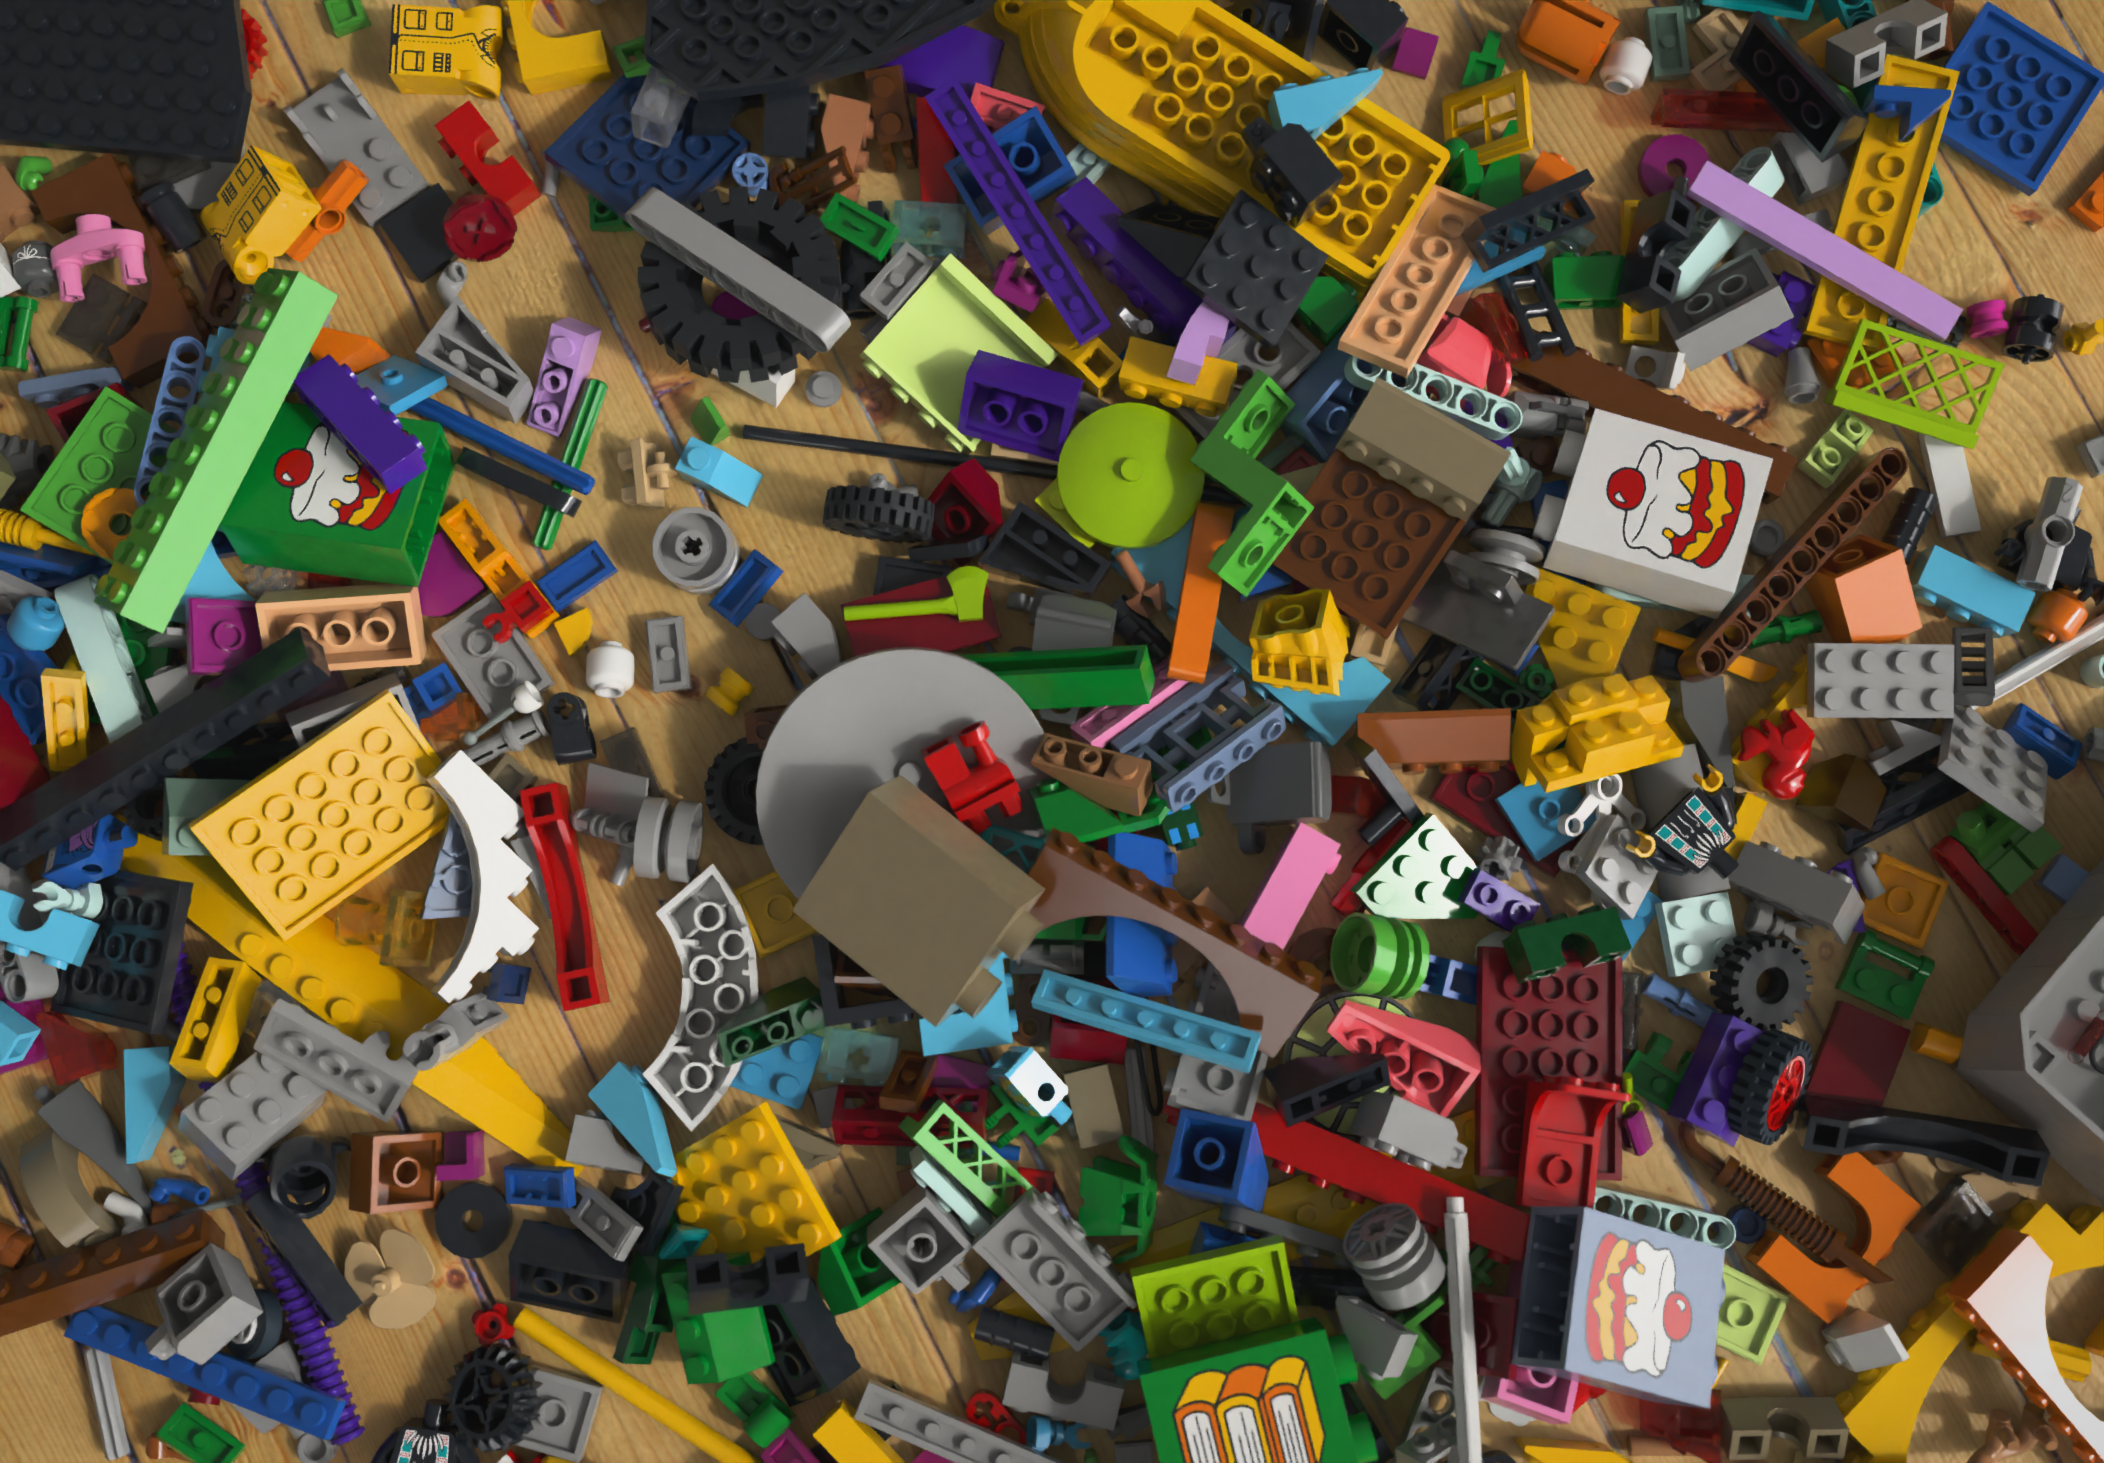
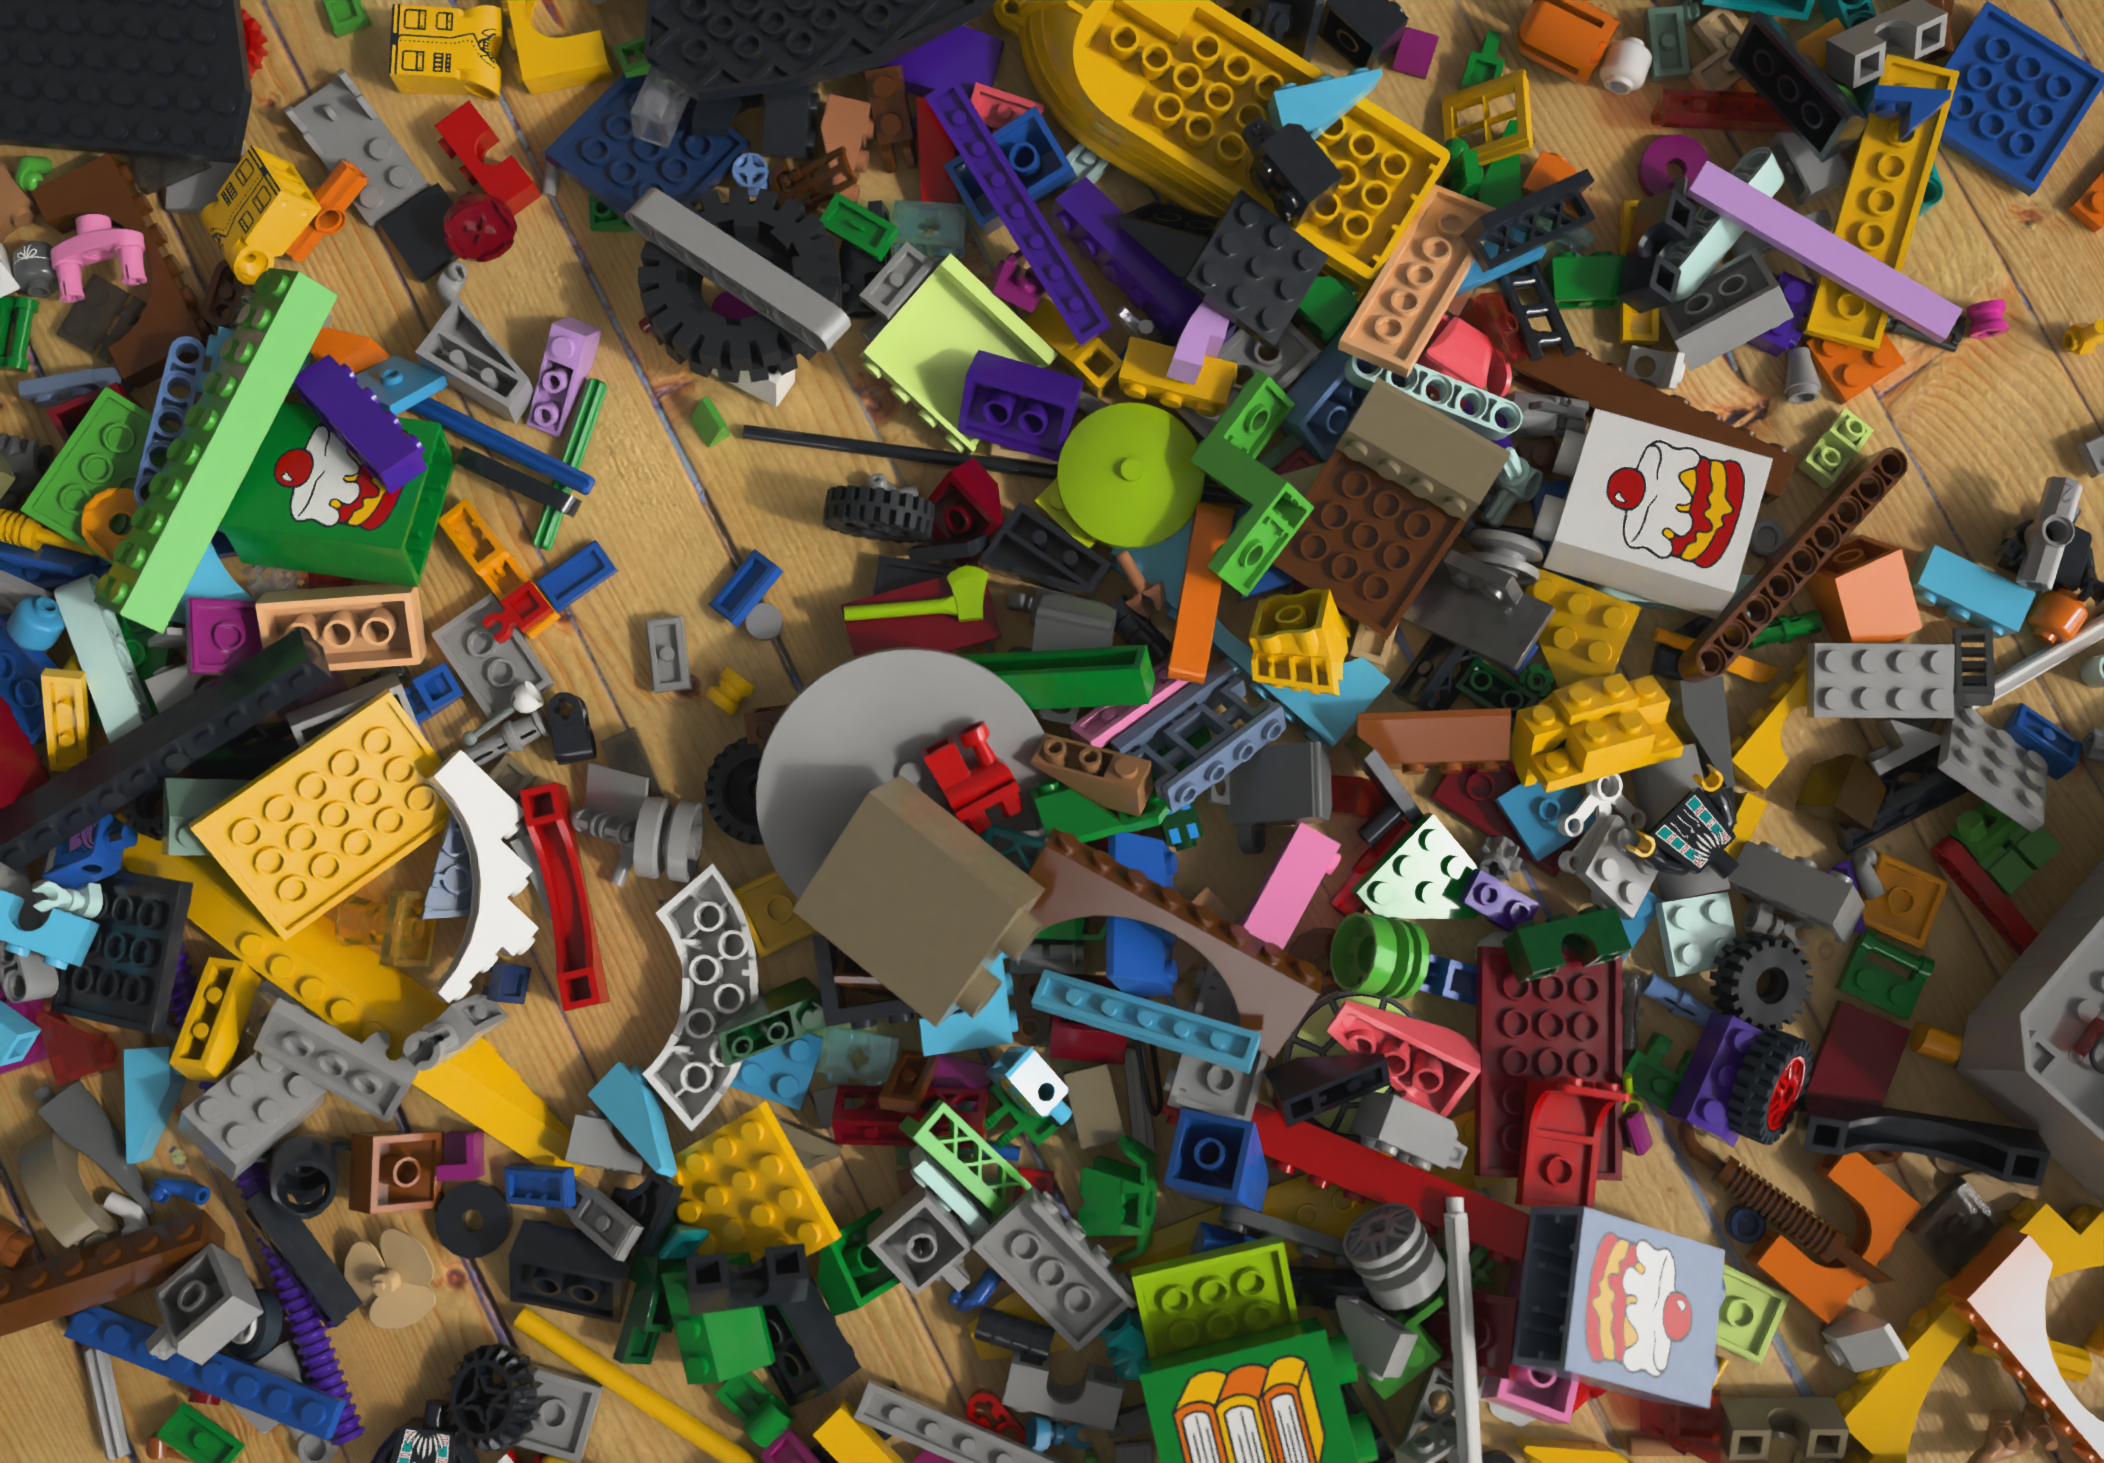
(171, 1210): hinge -> none
(172, 217): black piece -> none
(447, 580): magenta tile -> none
(447, 727): clear orange bracket -> none
(483, 1330): red plate -> none
(575, 630): yellow tile -> none
(610, 669): white head -> none
(650, 474): tan hips -> none
(682, 534): light grey wheel -> none
(718, 472): medium azure slope -> none
(811, 634): light grey slope -> none
(823, 389): light grey plate -> none
(1094, 961): black slope -> none
(1660, 1212): light aqua beam -> none
(1786, 747): red animal -> none
(1910, 520): black axle -> none
(1913, 416): lime fence -> none
(1951, 484): white tile -> none
(2034, 328): black wheel -> none
(2062, 878): light blue tile -> none

